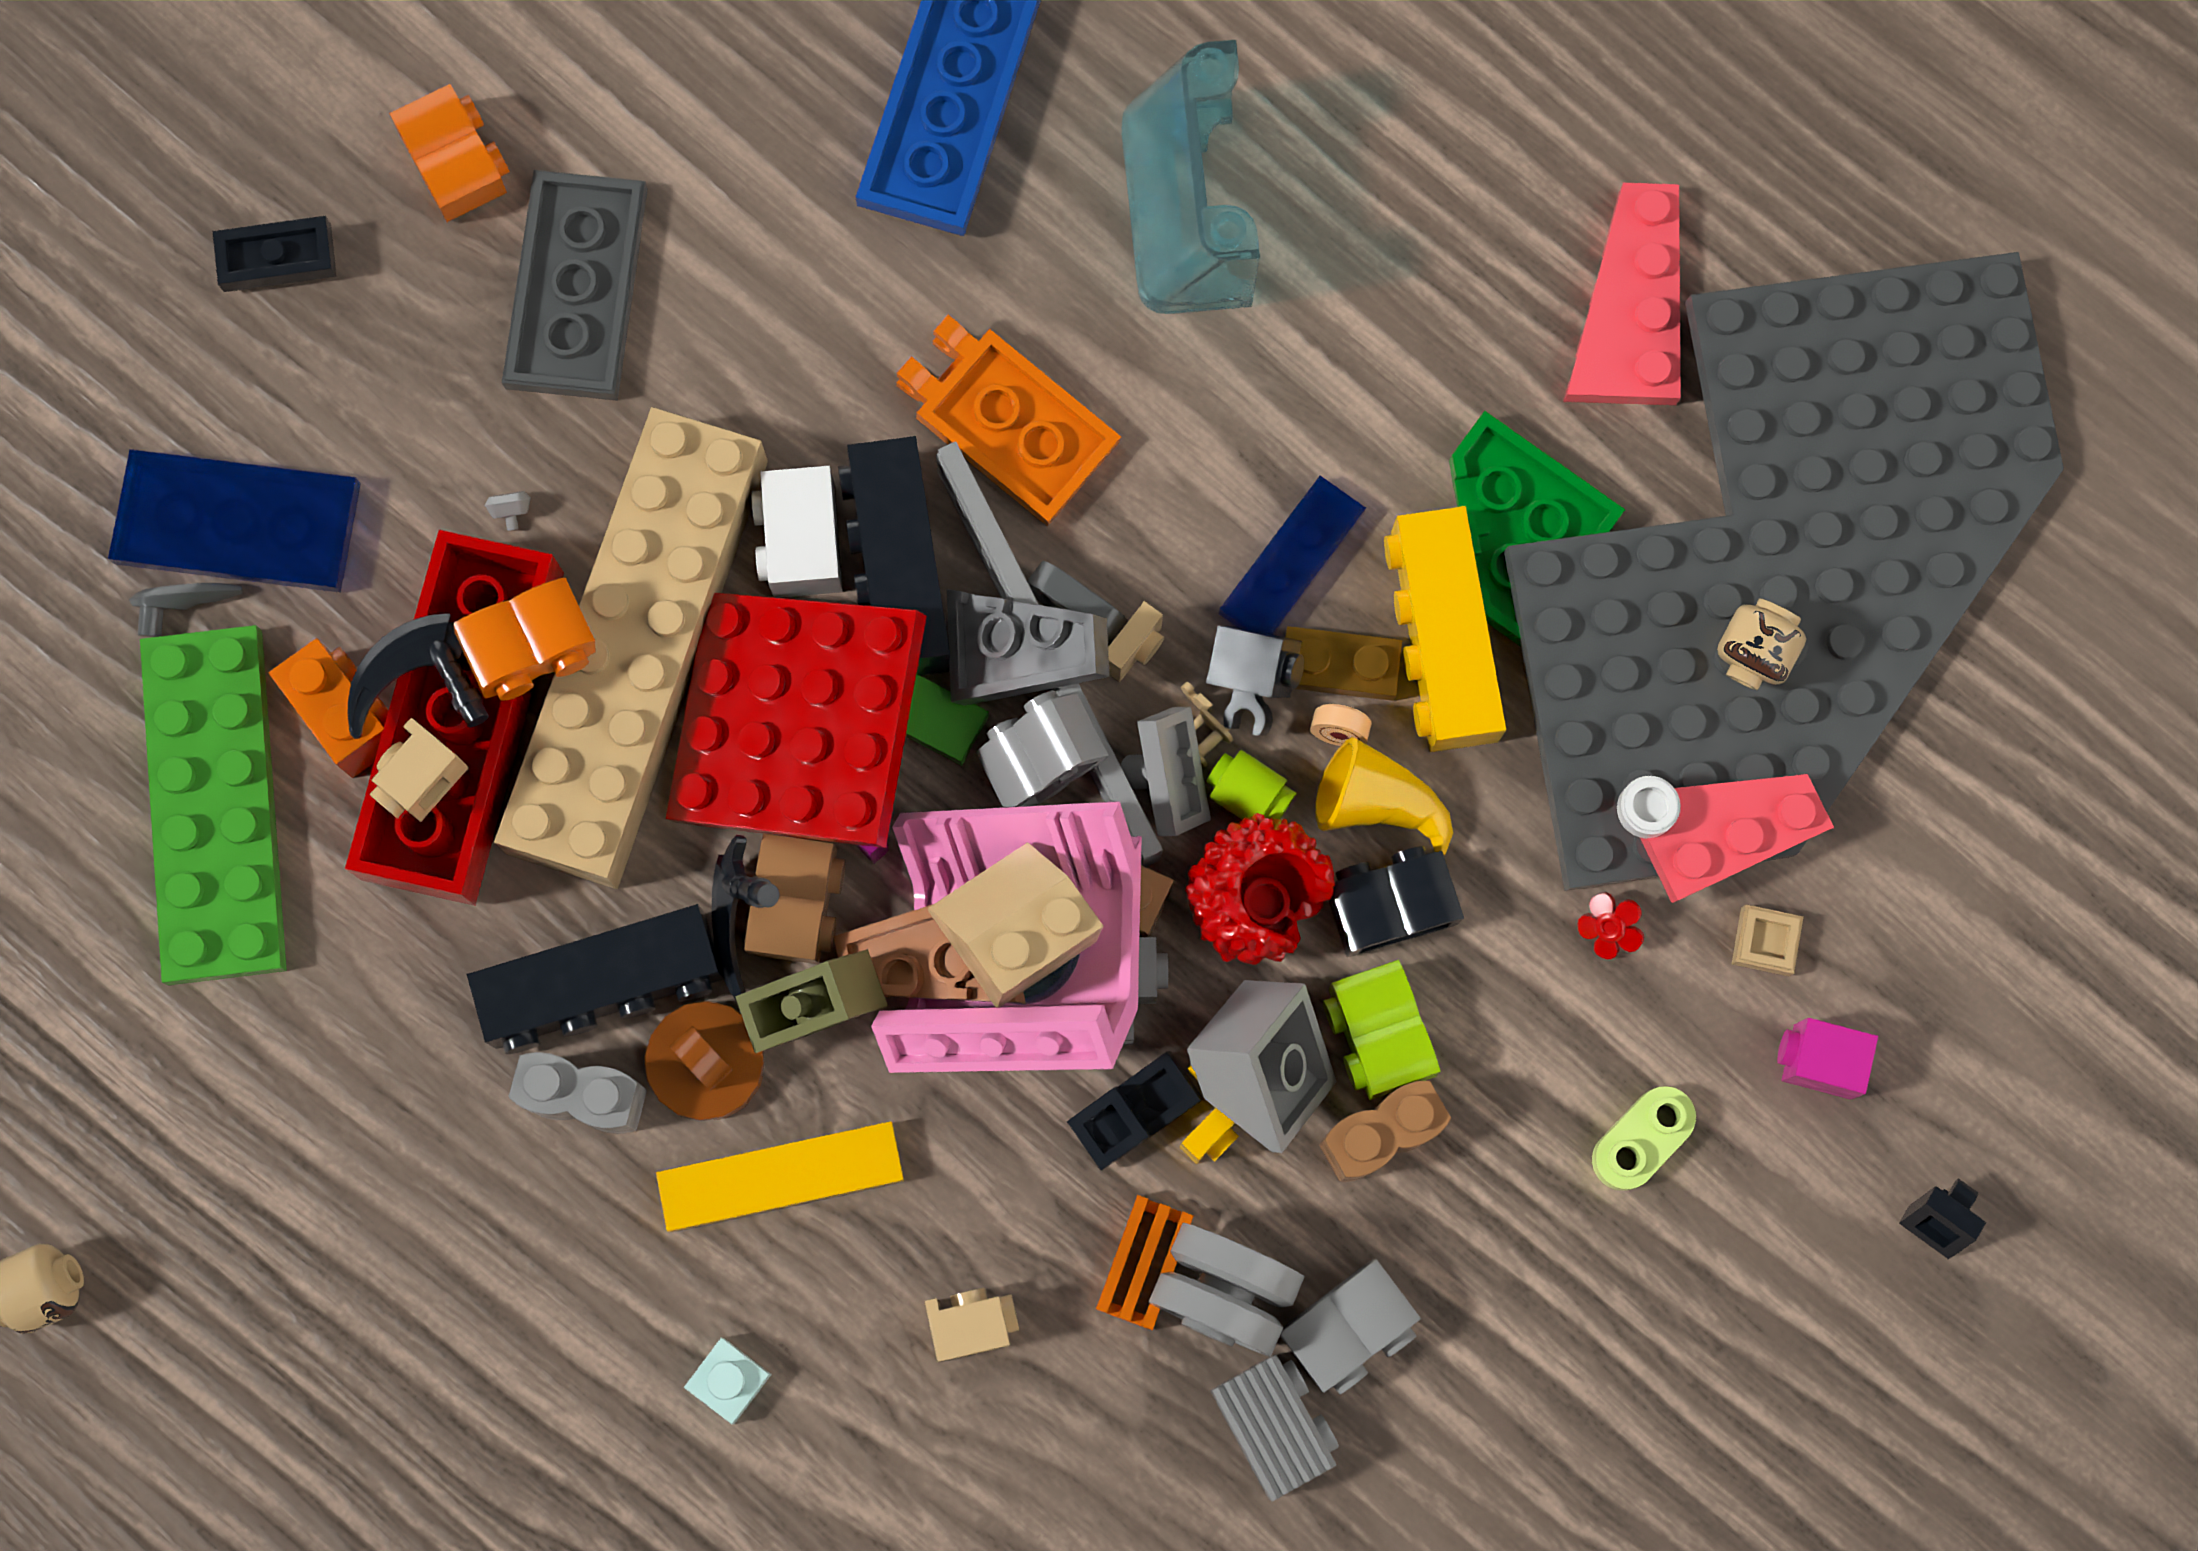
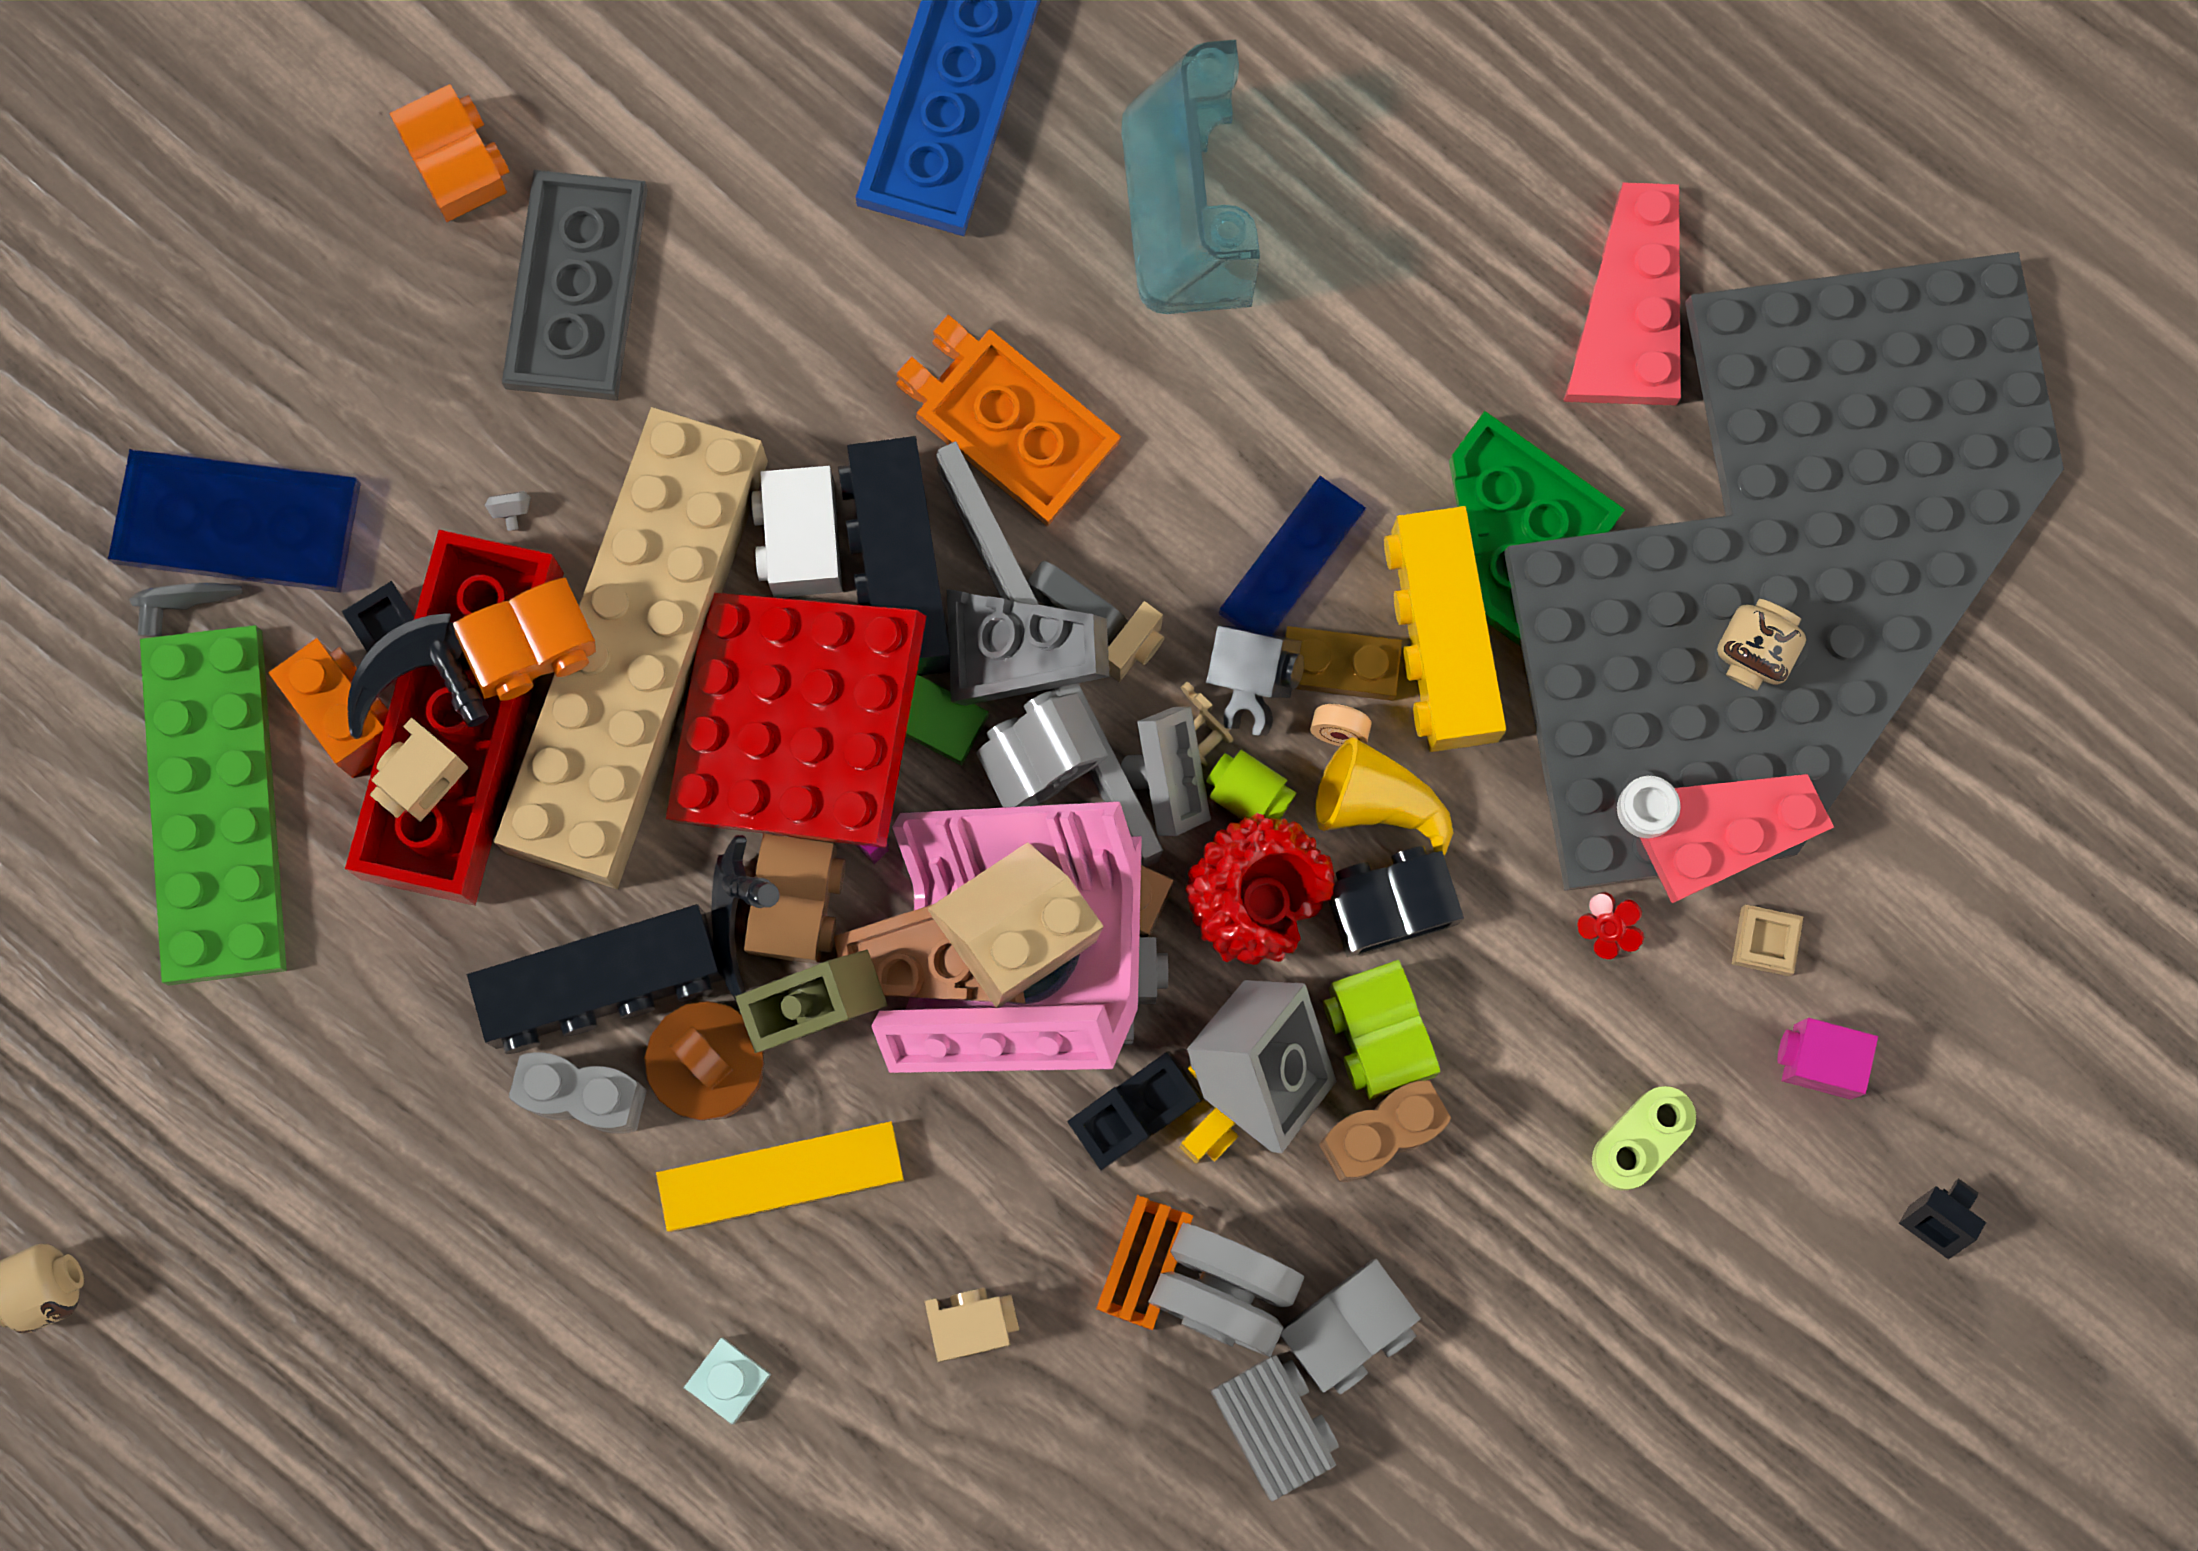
(274, 253): black plate -> none
(378, 614): none -> black plate

